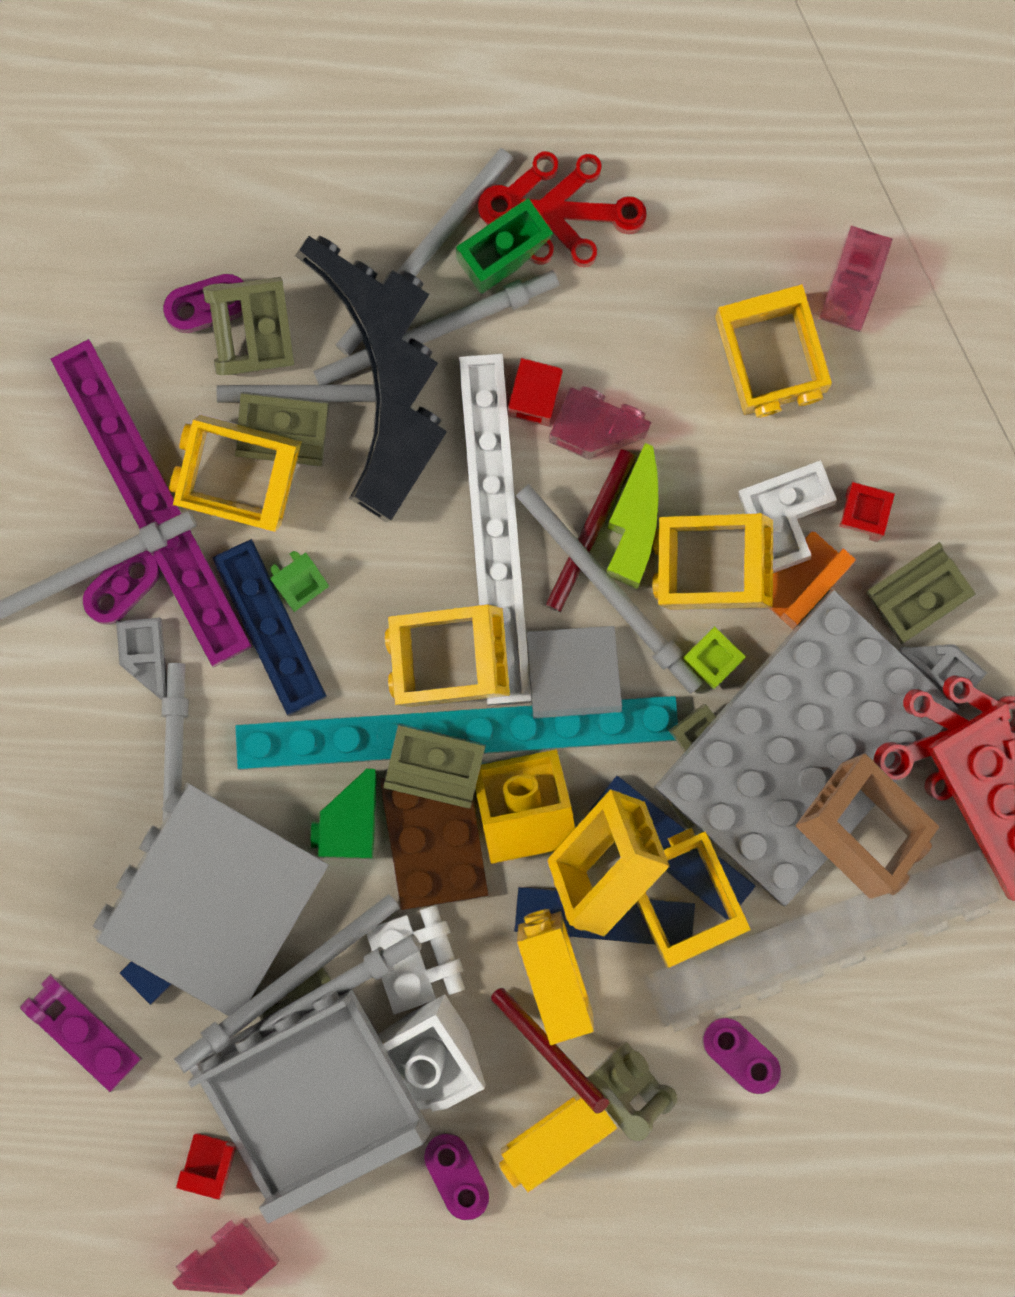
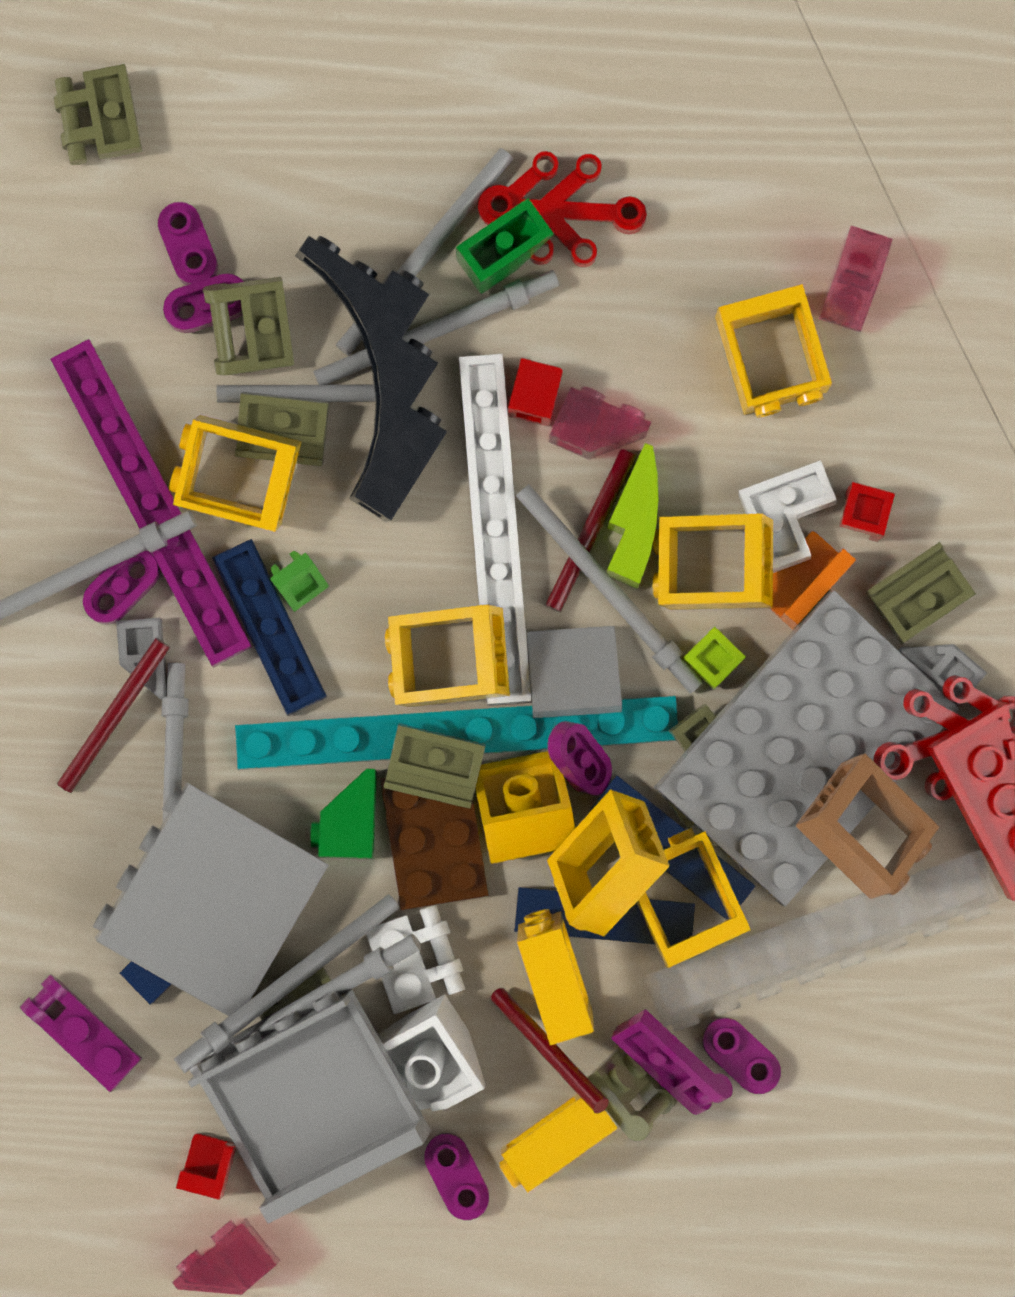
(111, 113): none -> olive plate
(113, 715): none -> dark red bar
(187, 242): none -> magenta plate
(580, 758): none -> magenta plate
(671, 1063): none -> magenta plate

